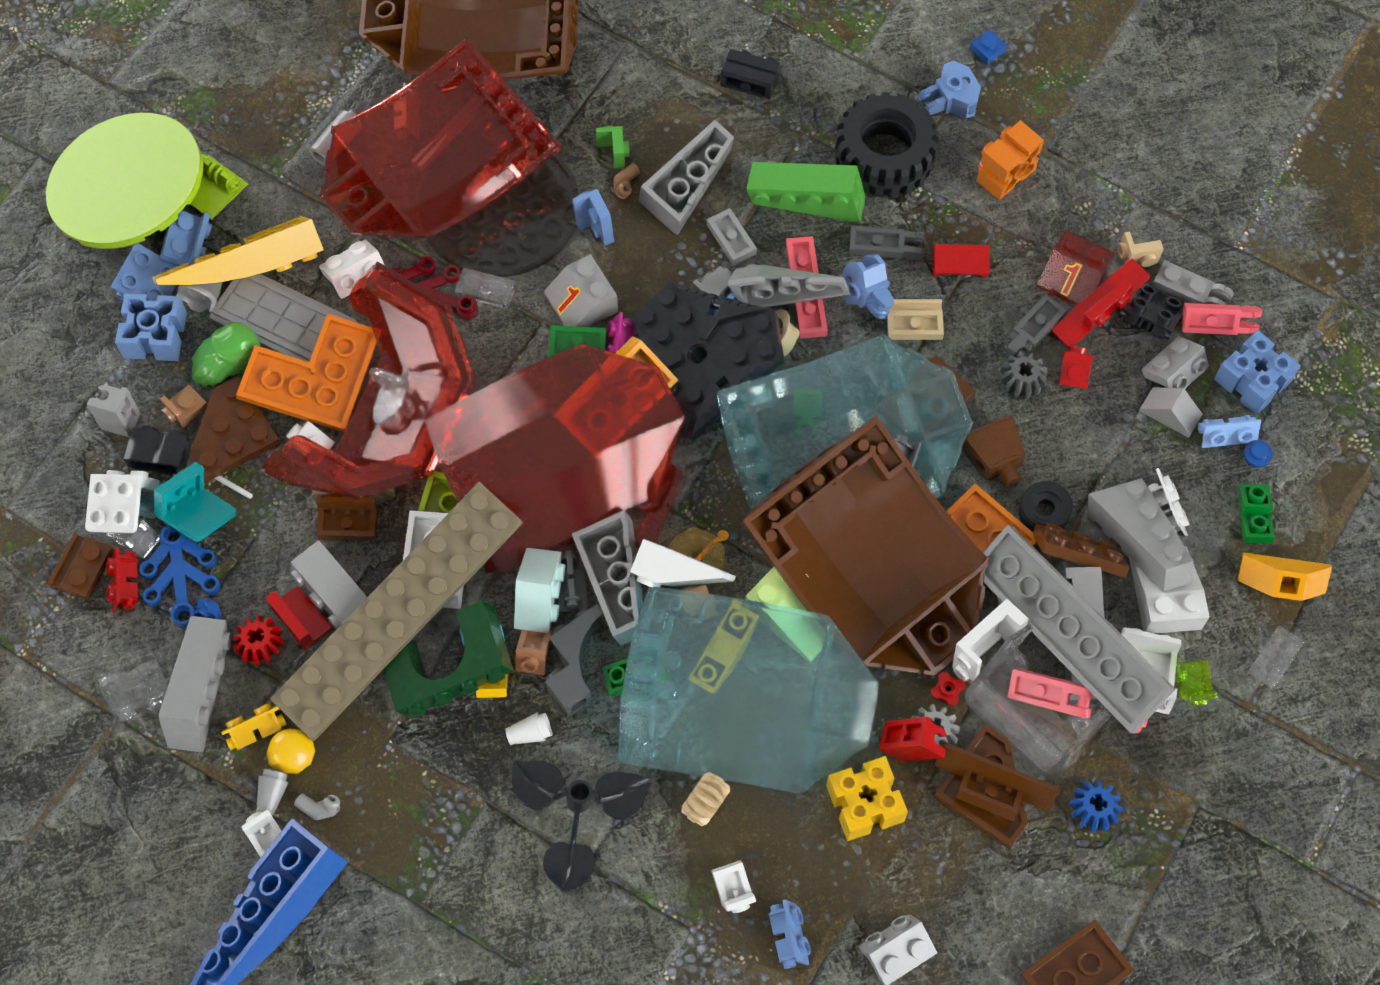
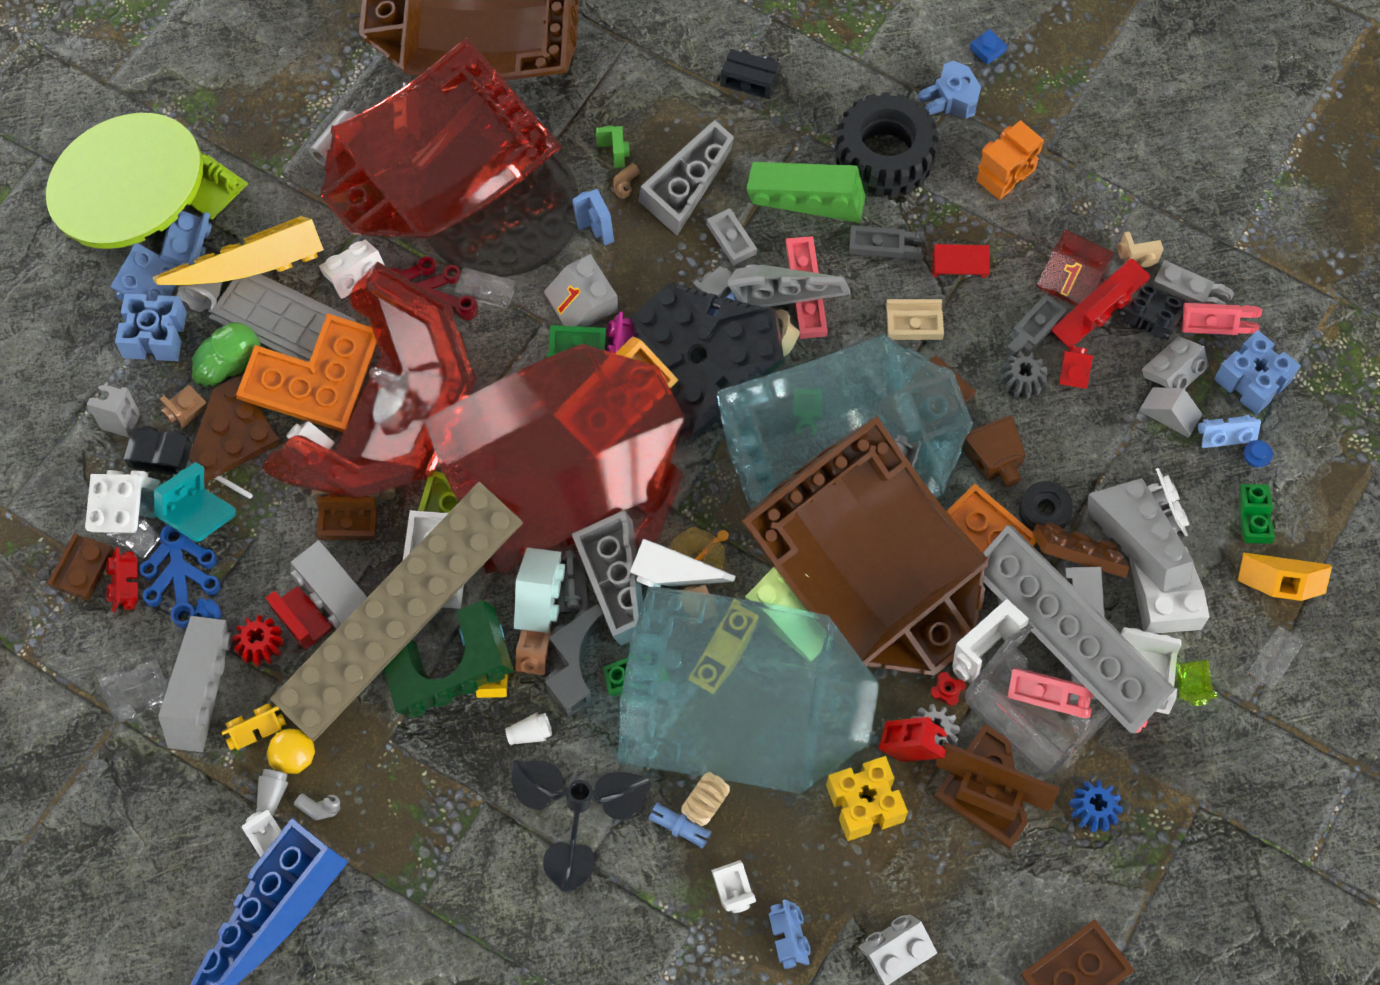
(680, 825): none -> medium blue pin
(869, 285): medium blue hinge -> none

